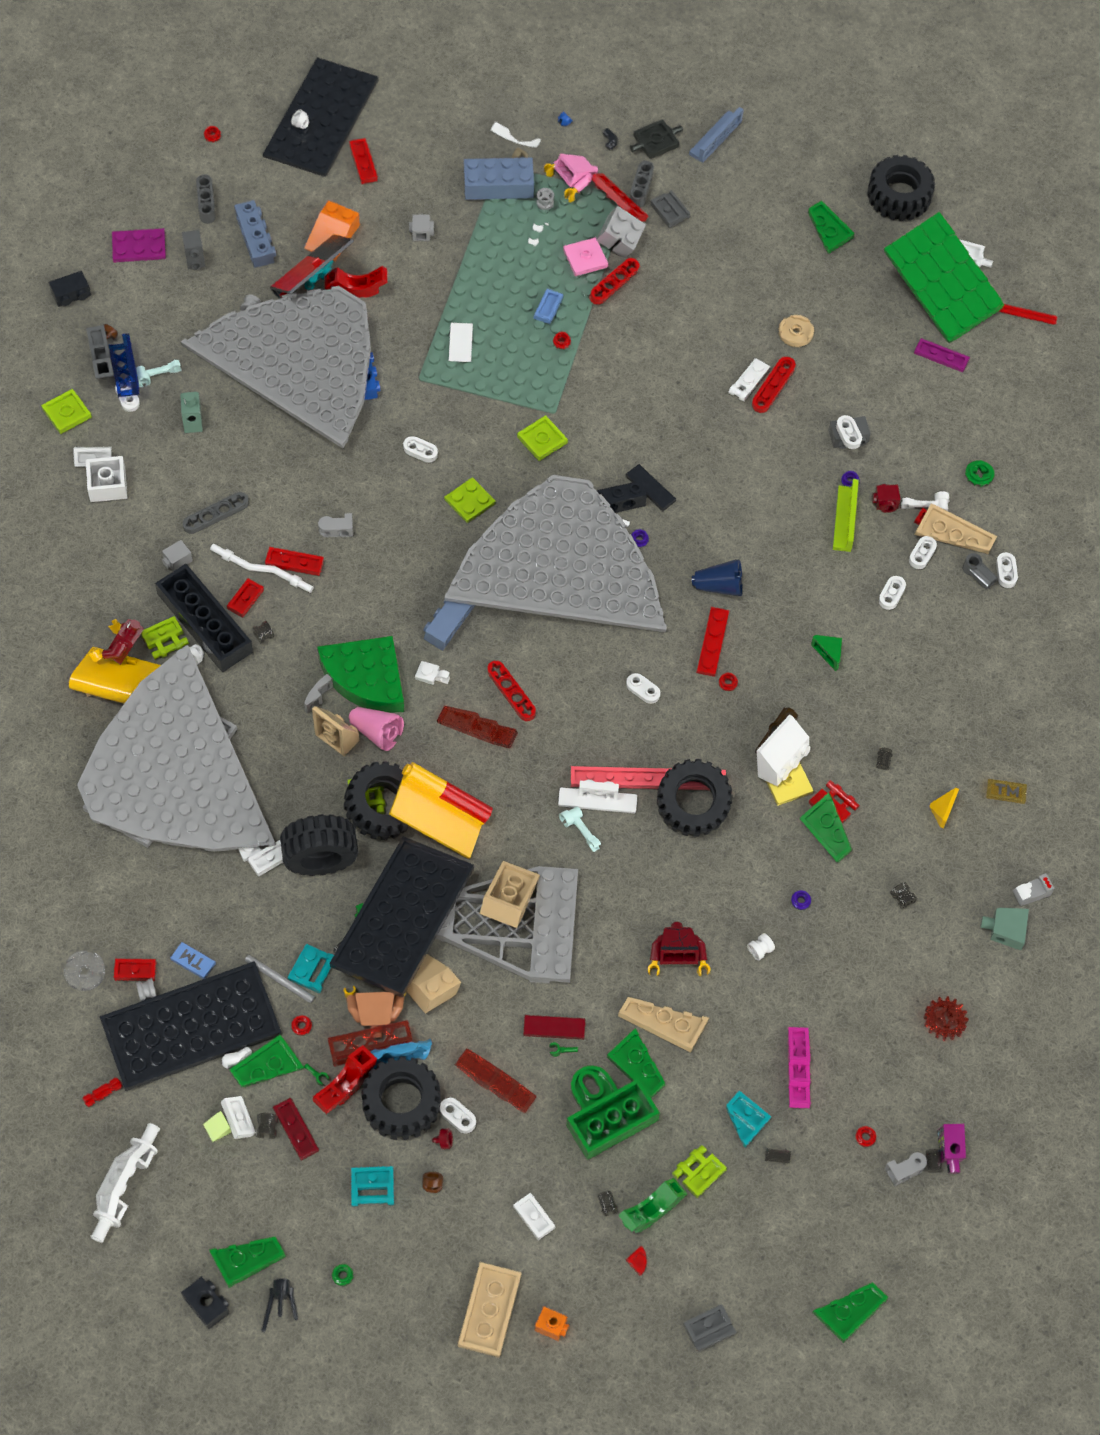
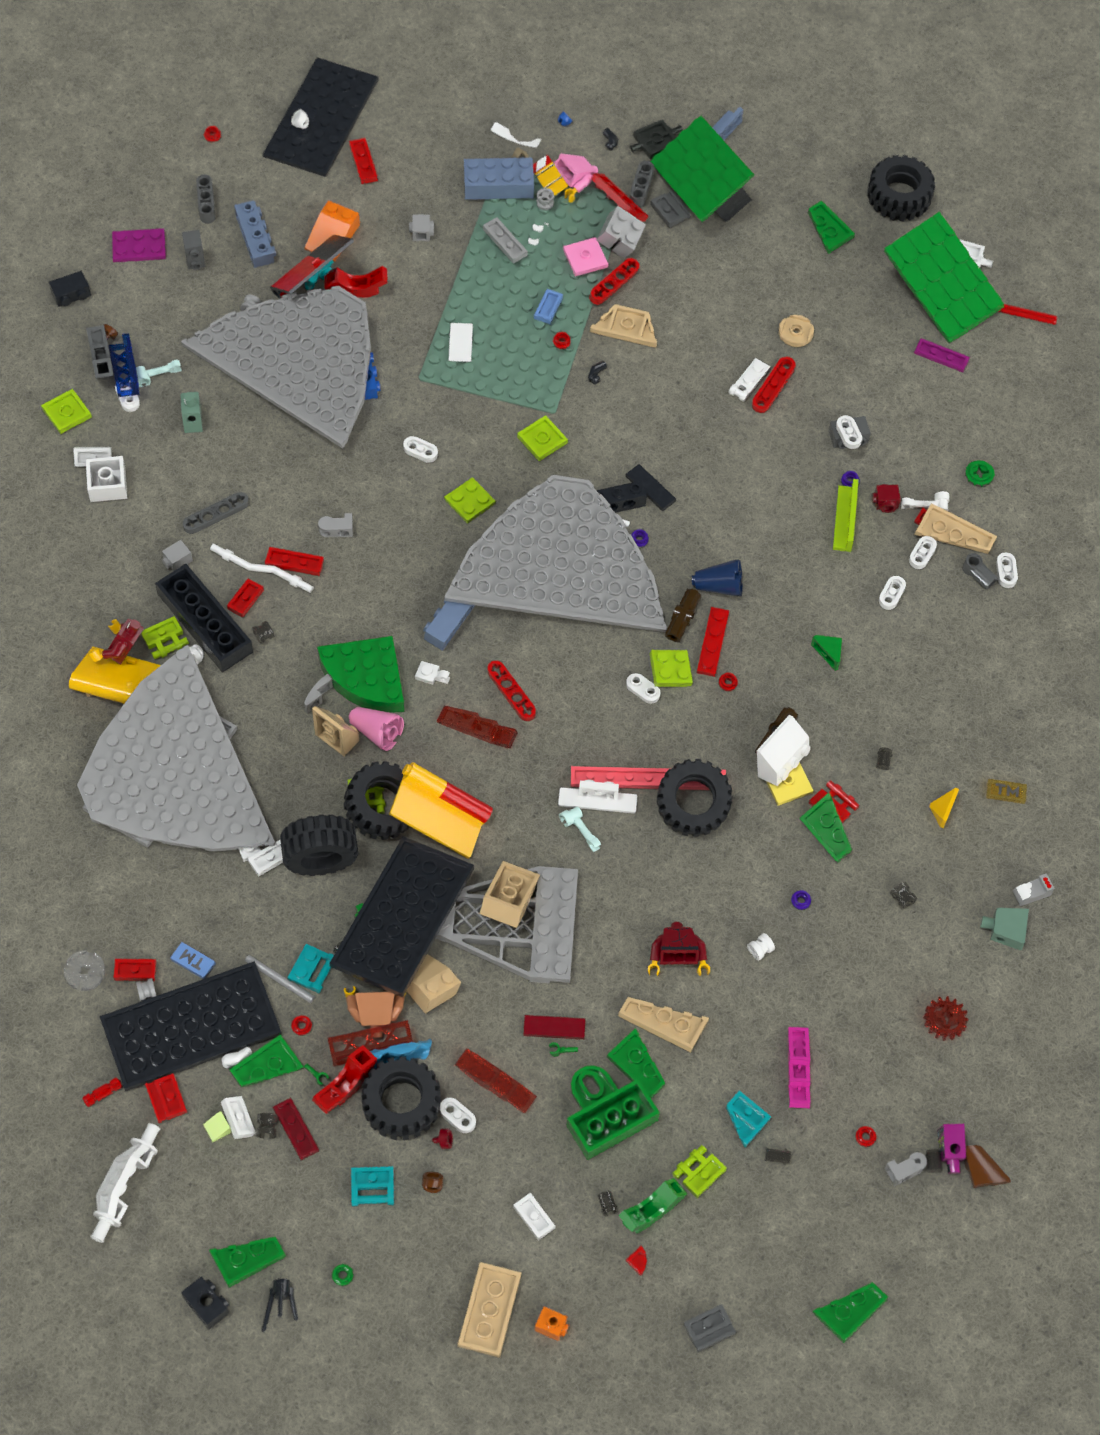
(166, 1098): none -> red plate
(505, 240): none -> light grey plate
(549, 175): none -> yellow sticker
(595, 369): none -> black arm
(626, 325): none -> tan wing
(671, 668): none -> lime plate
(682, 615): none -> dark brown piece
(704, 171): none -> green piece
(983, 1168): none -> reddish brown slope

